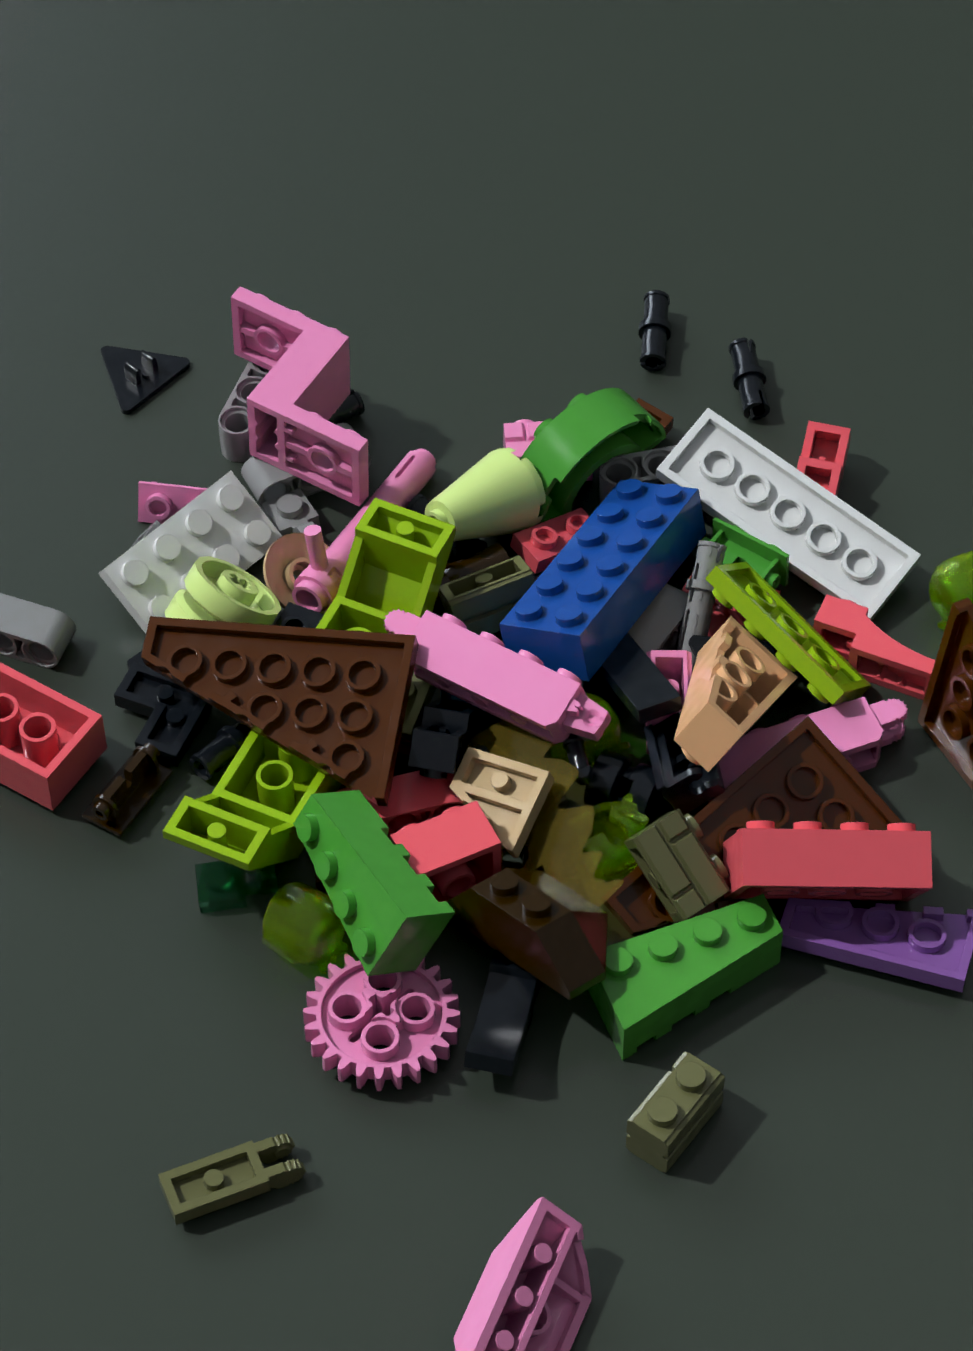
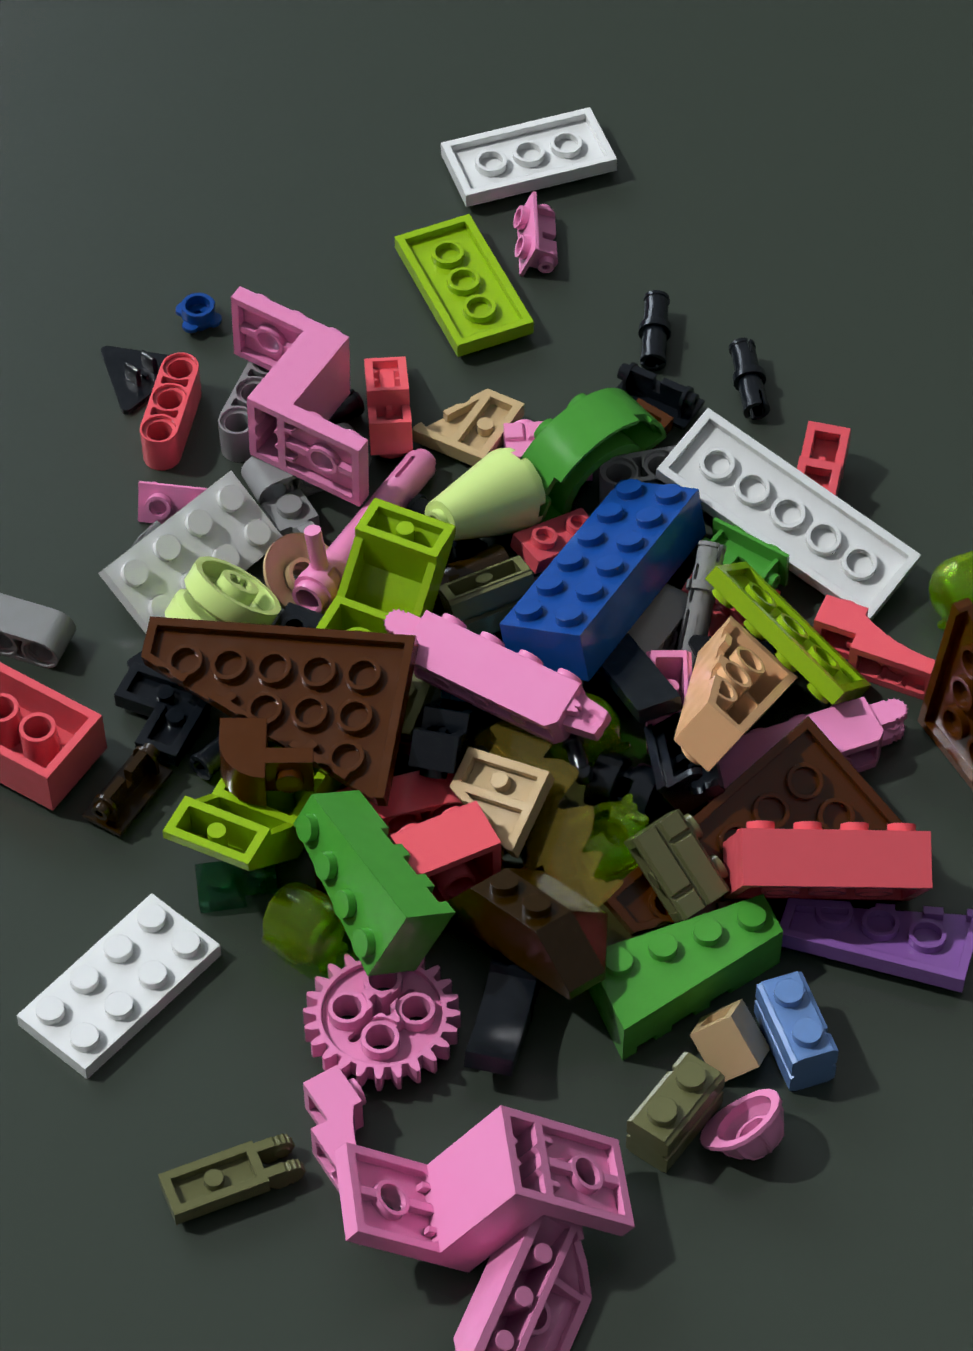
(119, 985): none -> white plate
(170, 411): none -> coral beam
(198, 313): none -> blue plate
(253, 768): none -> reddish brown brick
(338, 1113): none -> bright pink slope
(388, 406): none -> coral slope
(464, 285): none -> lime plate
(471, 428): none -> tan wing
(483, 1189): none -> bright pink bracket
(528, 156): none -> white plate
(535, 236): none -> bright pink hinge
(665, 394): none -> black hinge
(730, 1040): none -> tan panel
(747, 1126): none -> bright pink piece
(795, 1031): none -> medium blue brick

